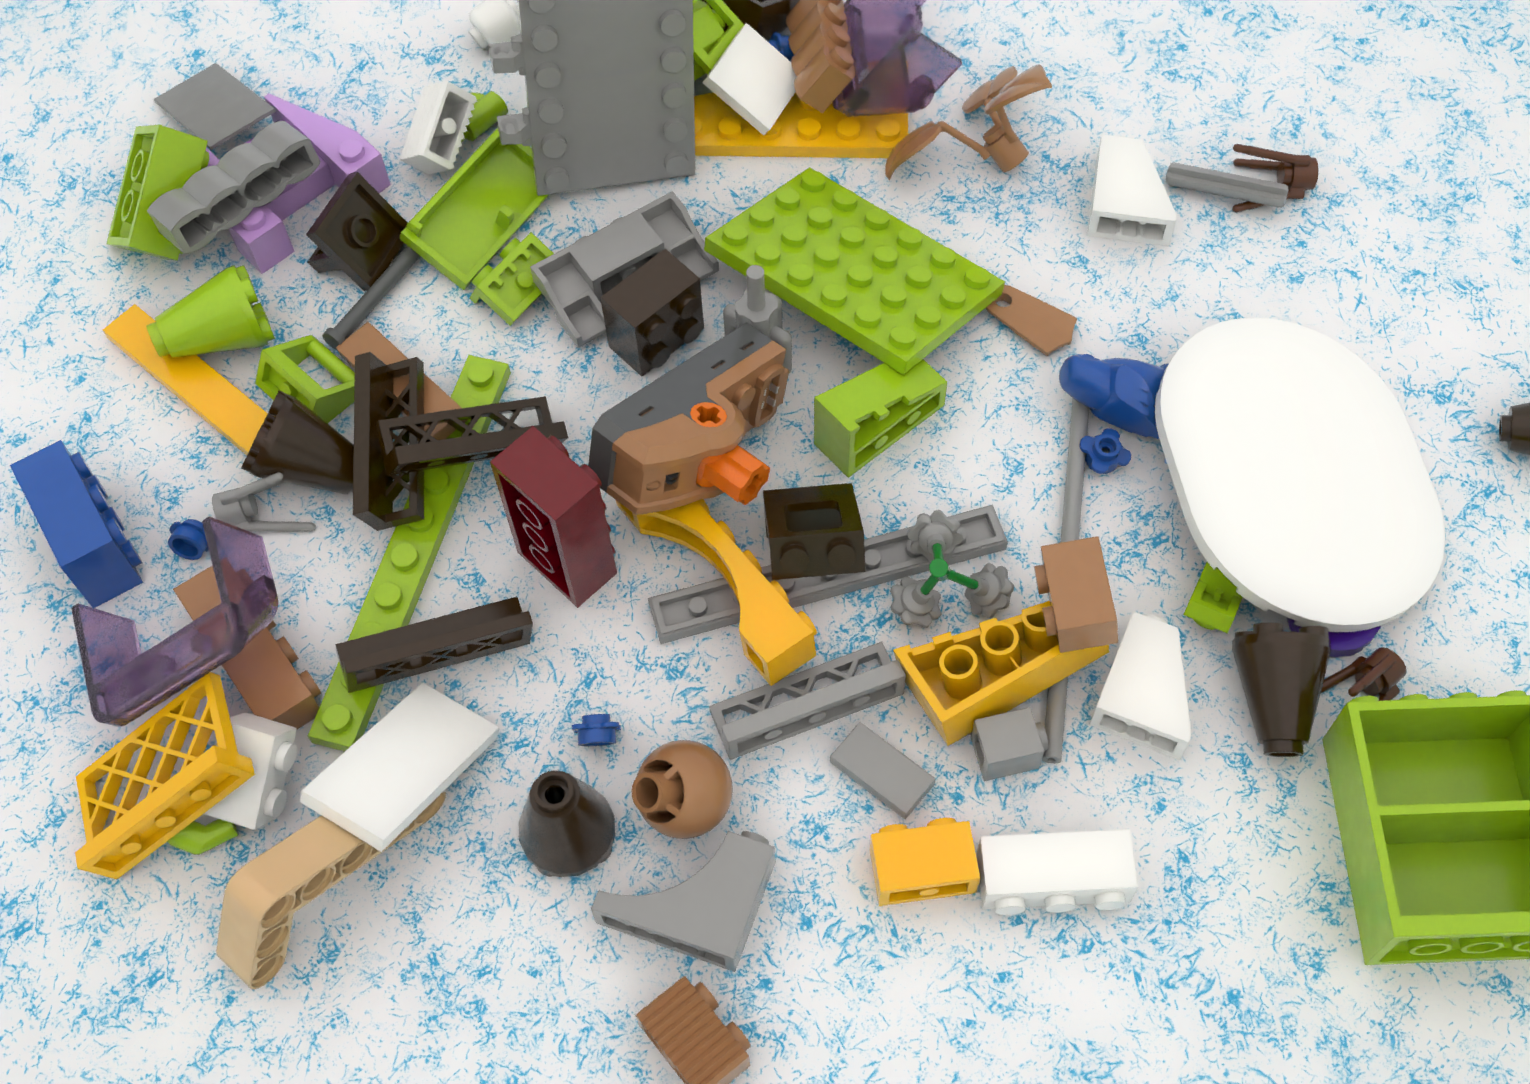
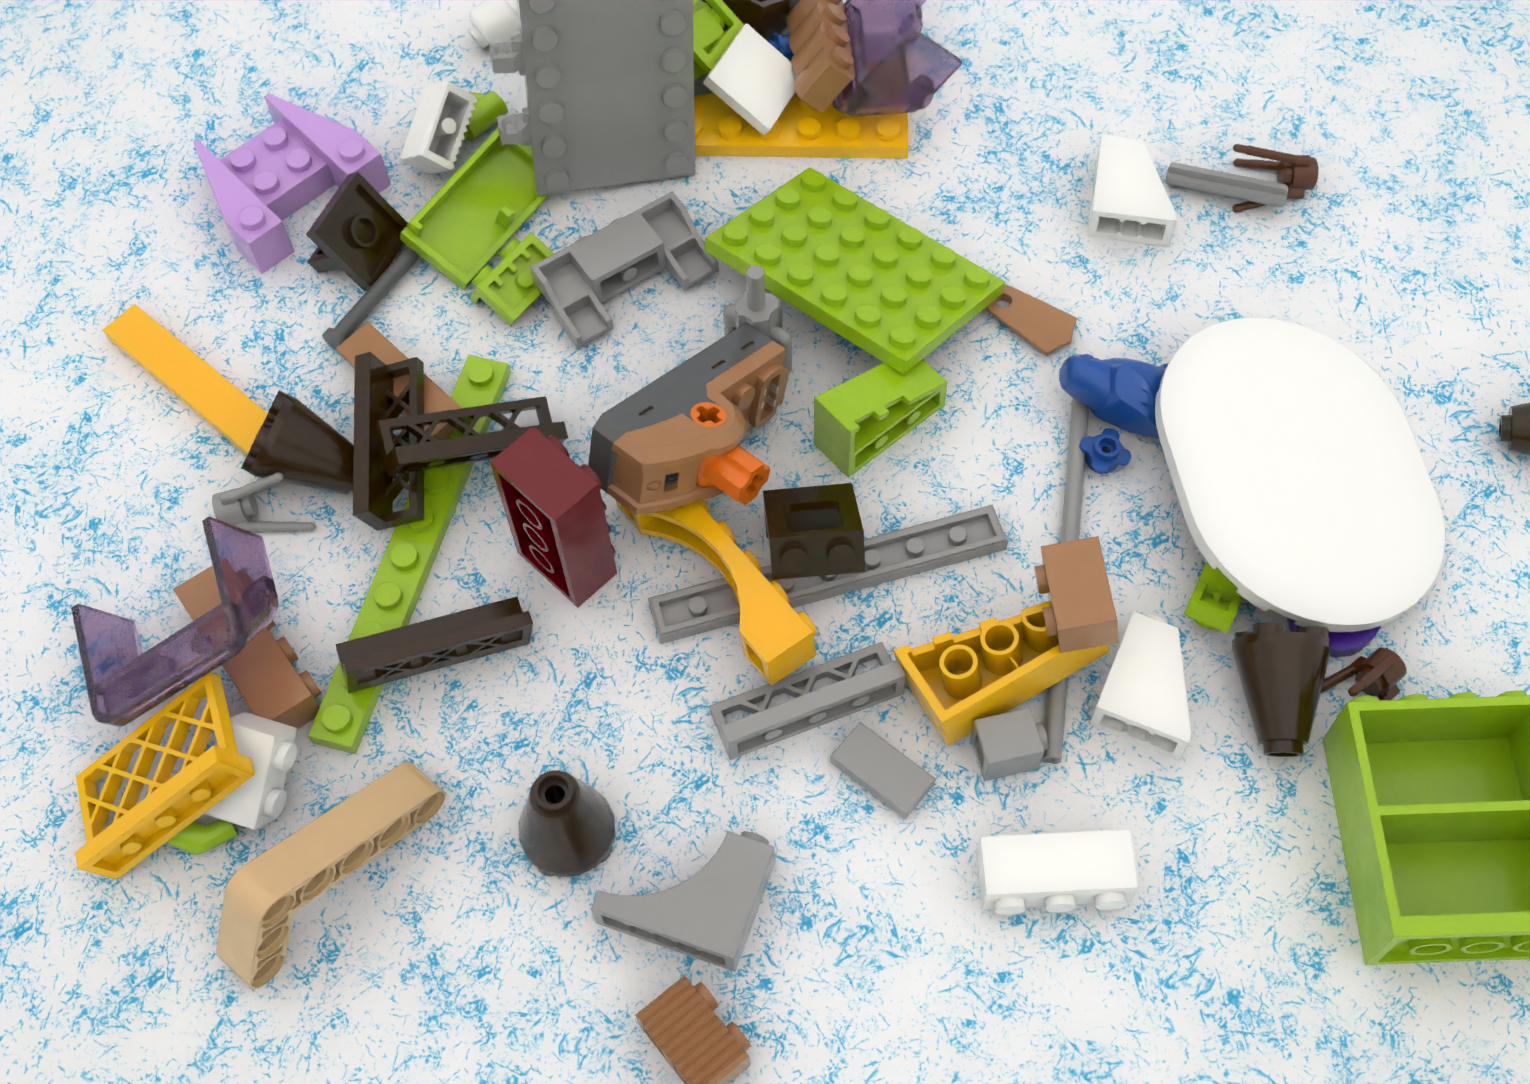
(78, 523): blue brick -> none
(156, 164): lime slope -> none
(188, 539): blue plate -> none
(213, 318): lime cone -> none
(214, 105): light grey window -> none
(228, 191): light grey brick -> none
(280, 371): lime tile -> none
(399, 766): white tile -> none
(596, 730): blue plate -> none
(653, 312): dark brown brick -> none
(683, 789): medium nougat brick -> none
(924, 861): yellow brick -> none
(935, 539): light grey plant -> none
(1000, 140): medium nougat plant -> none

